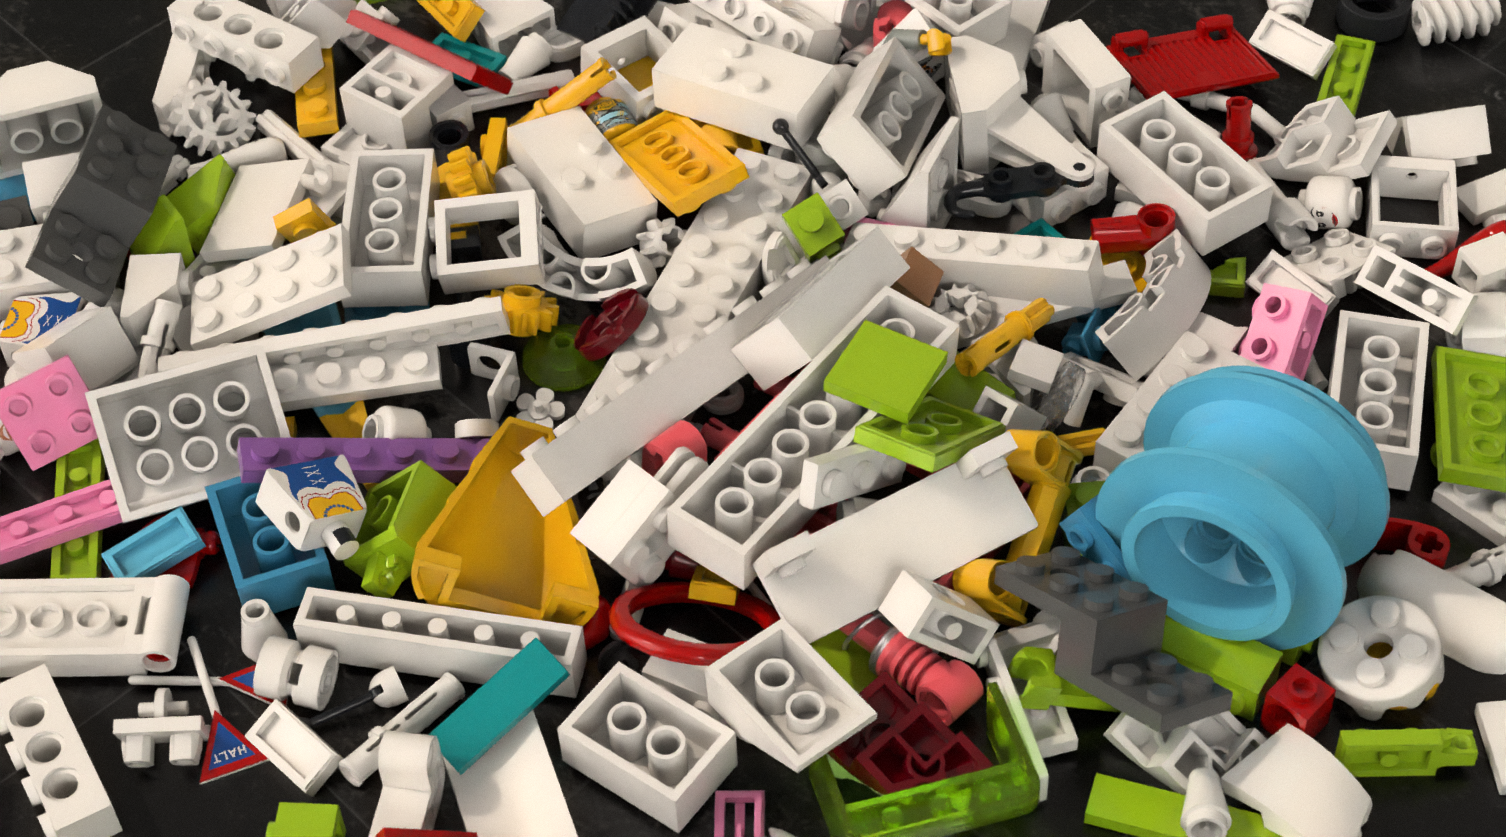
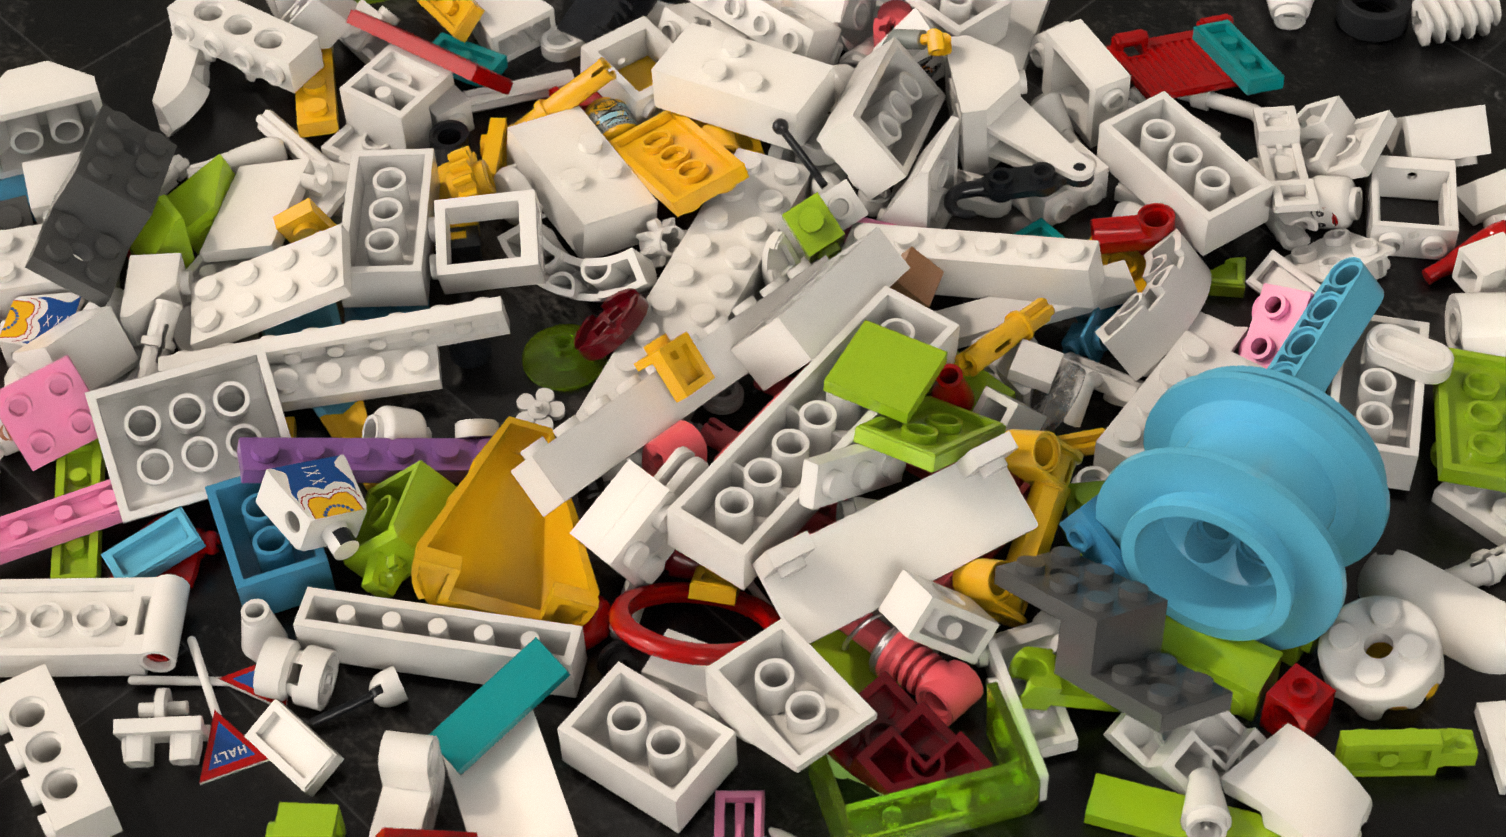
(211, 117): white gear -> none
(412, 719): white pin -> none
(506, 379): white bracket -> none
(527, 58): white cone -> none
(528, 309): yellow gear -> none
(677, 364): none -> yellow bracket
(953, 387): none -> red cone
(976, 307): white gear -> none
(1238, 57): none -> teal tile
(1238, 127): red pin -> none
(1282, 159): none -> white slope
(1292, 44): white tile -> none
(1330, 324): none -> medium azure beam
(1347, 70): lime tile -> none
(1409, 353): none -> white tile
(1416, 290): white slope -> none
(1416, 538): red panel -> none

